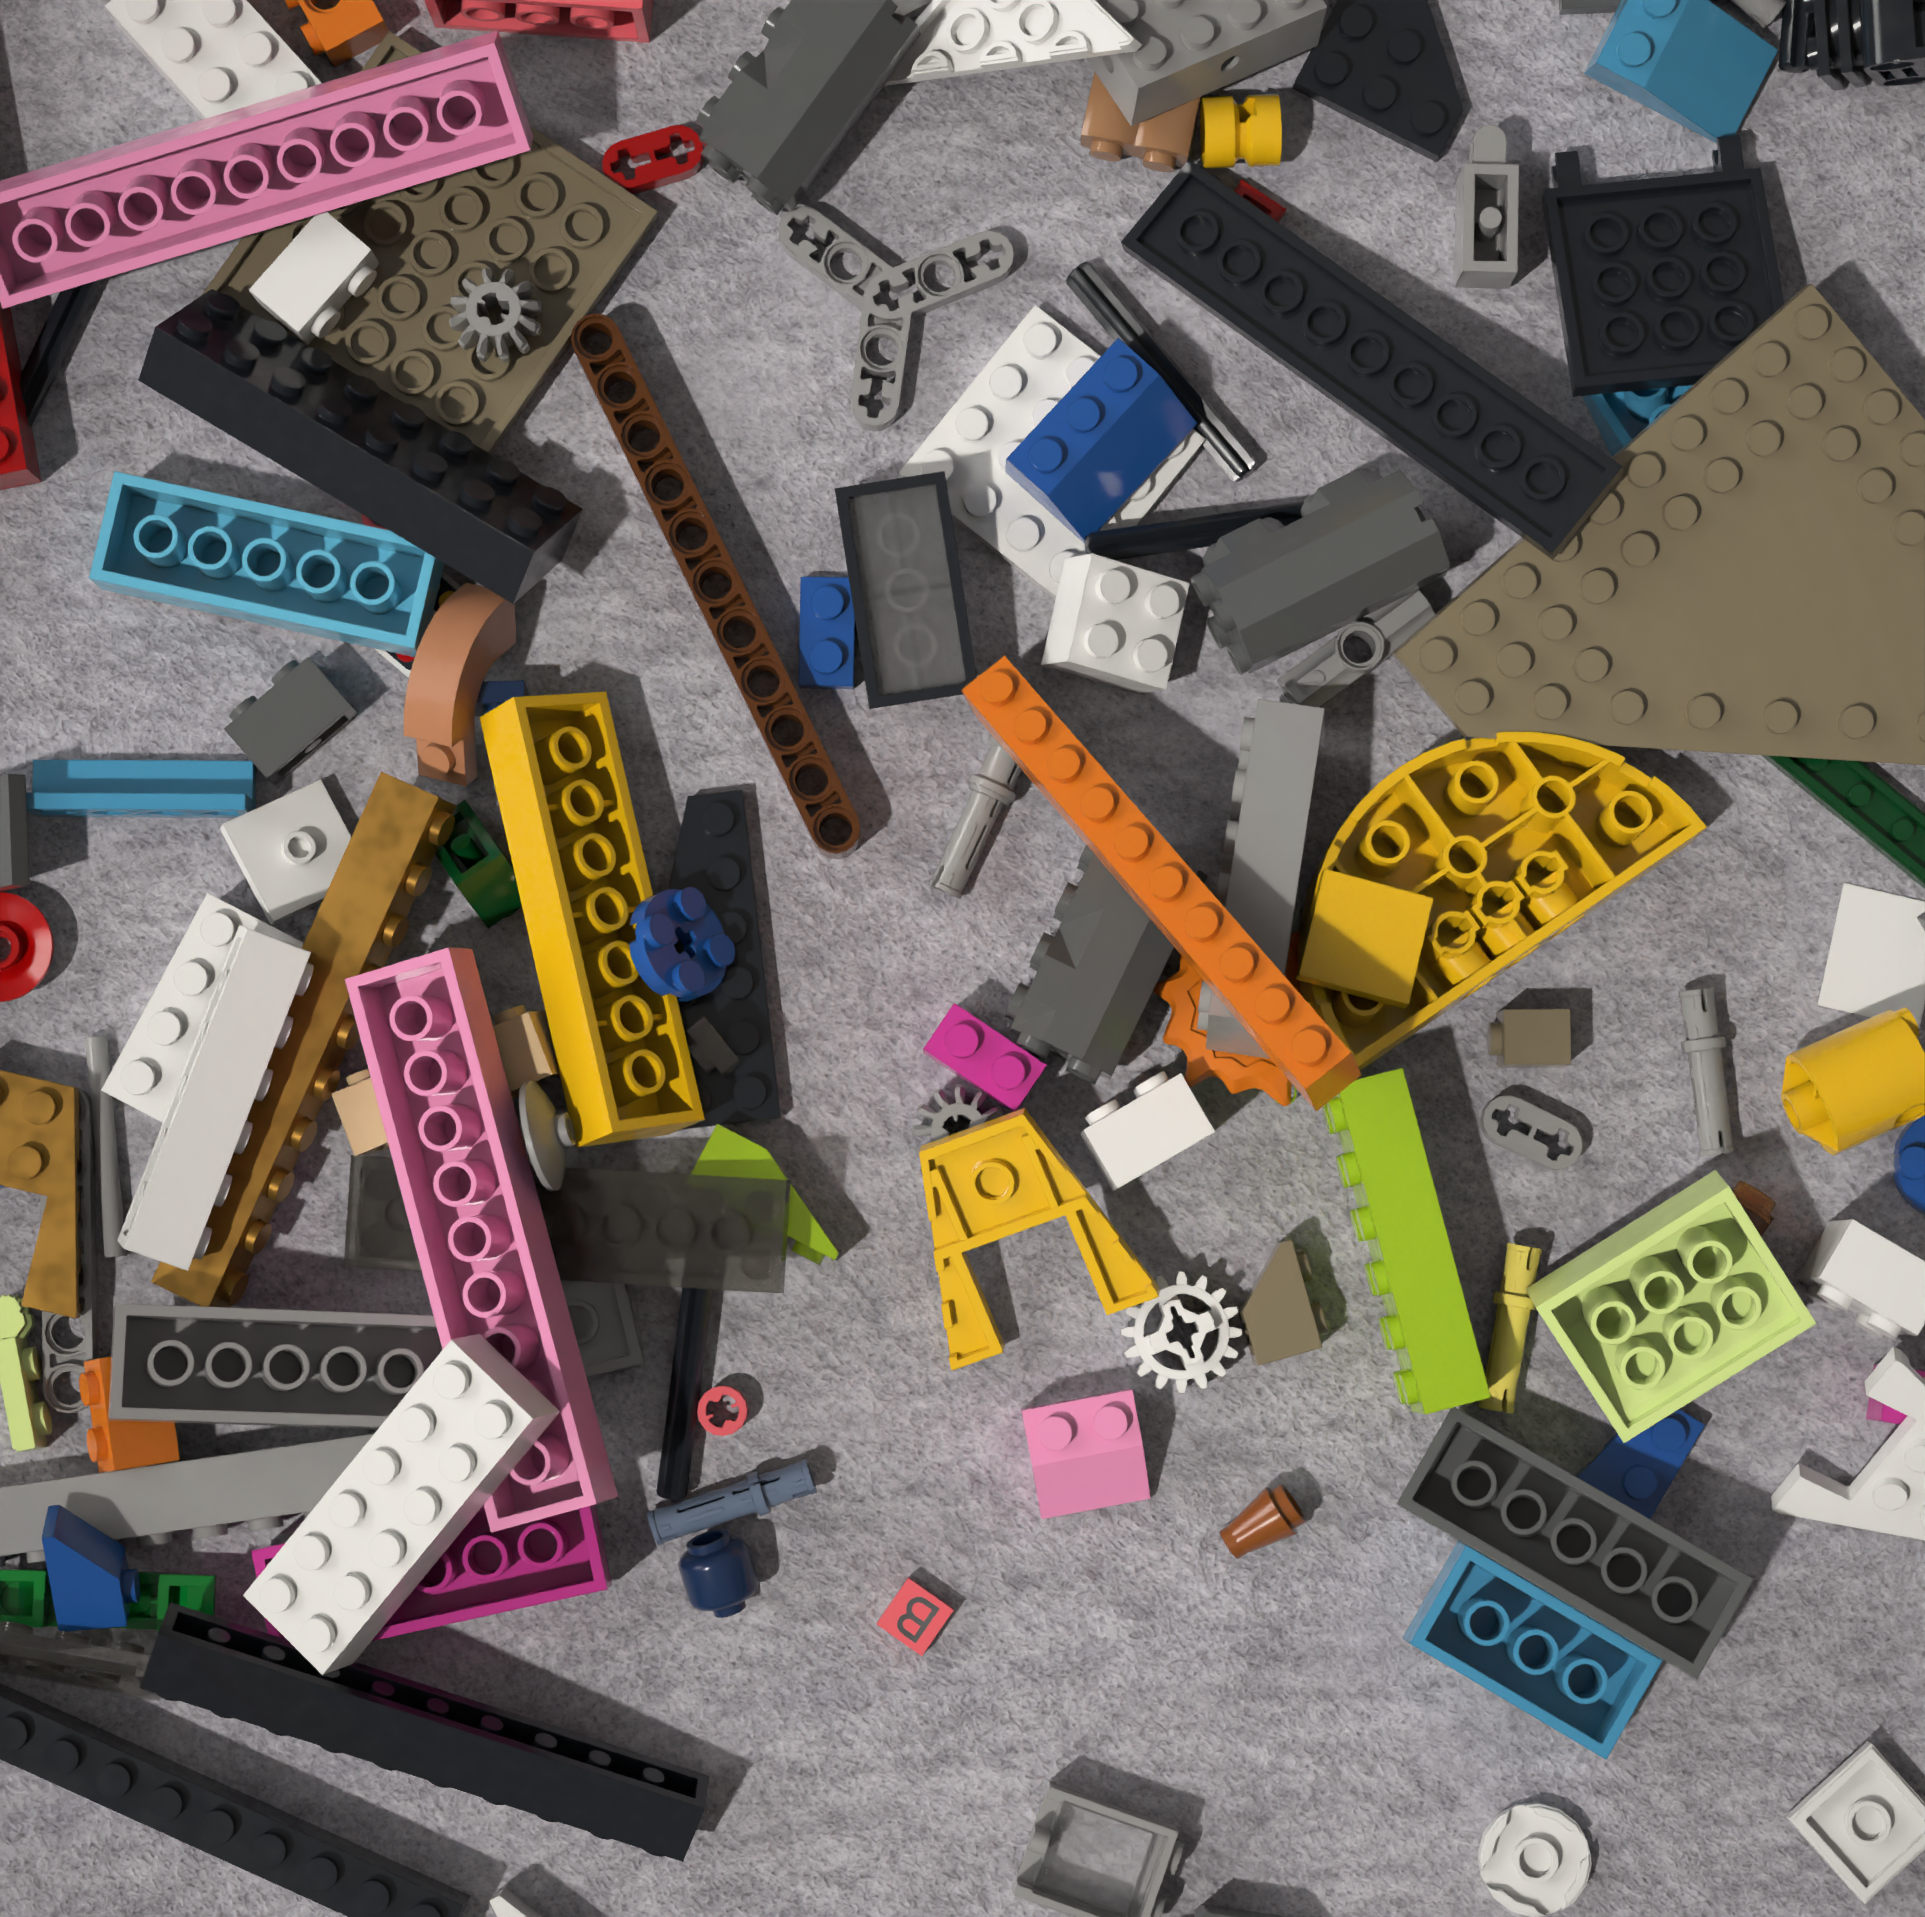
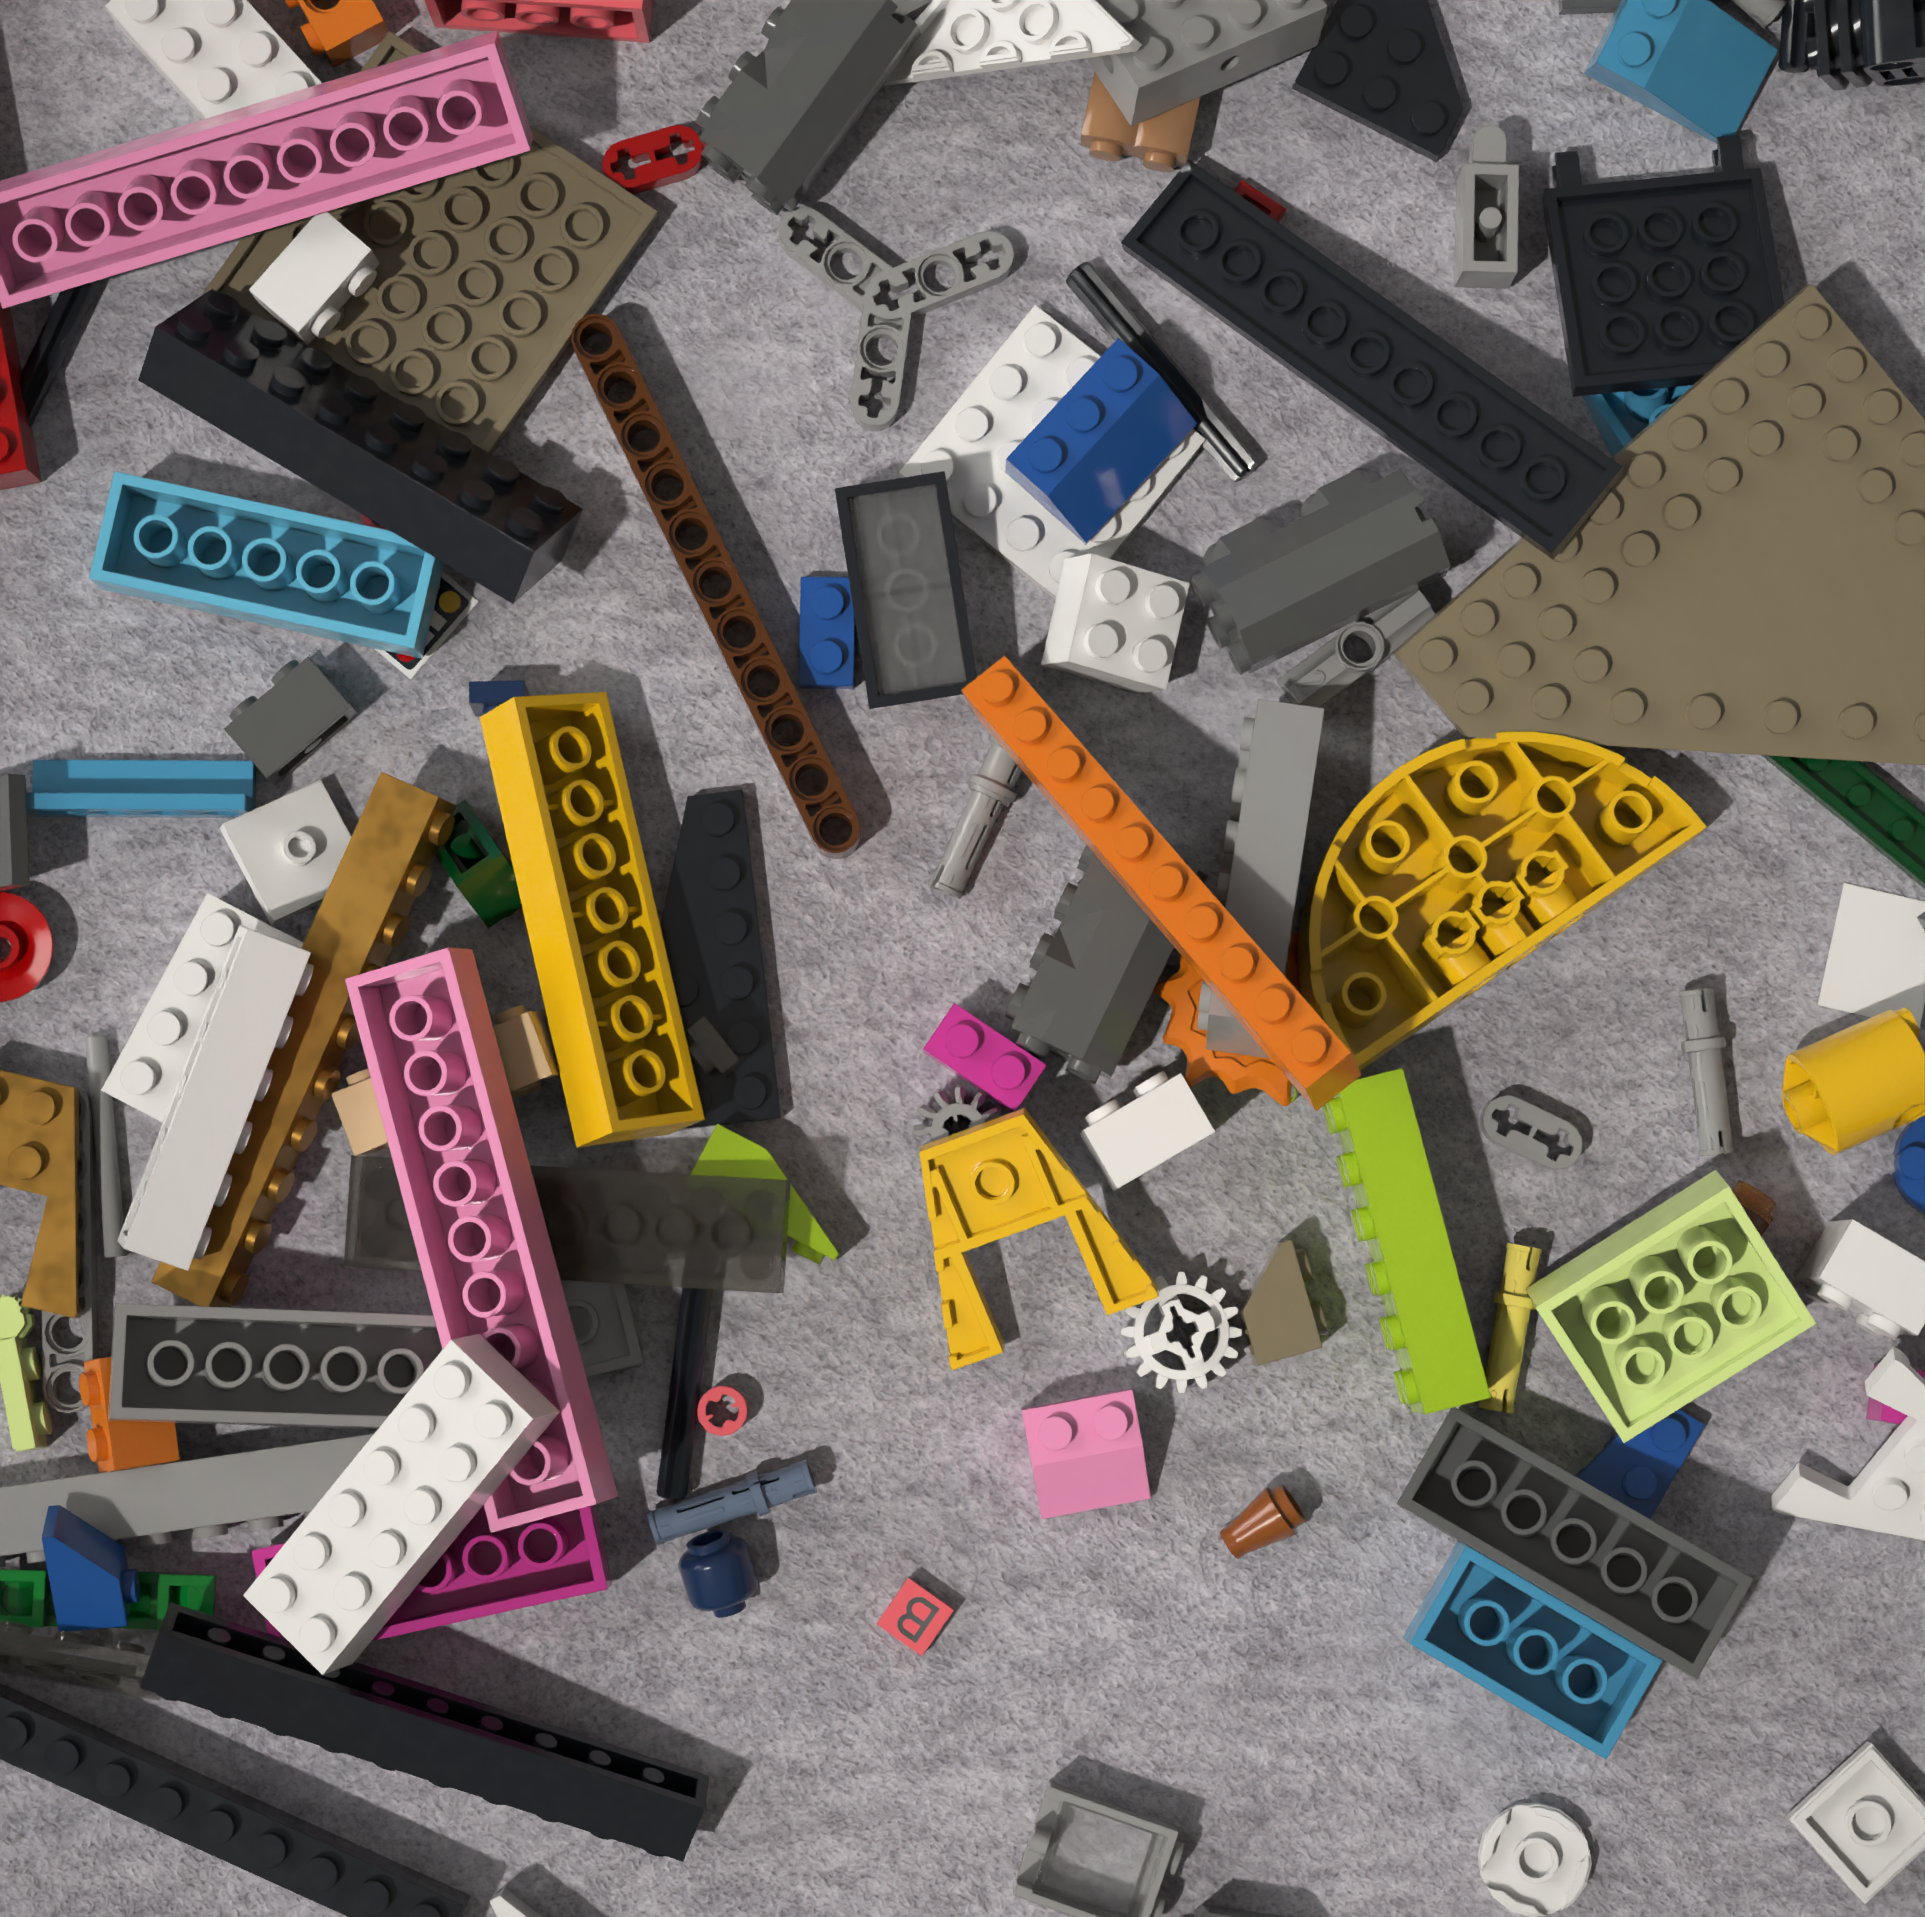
(447, 676): nougat arch -> none
(513, 301): light grey gear -> none
(545, 1134): light grey dish -> none
(705, 945): blue plate -> none
(1181, 533): black axle -> none
(1240, 131): yellow wheel -> none
(1364, 938): yellow tile -> none
(1531, 1038): dark tan brick -> none

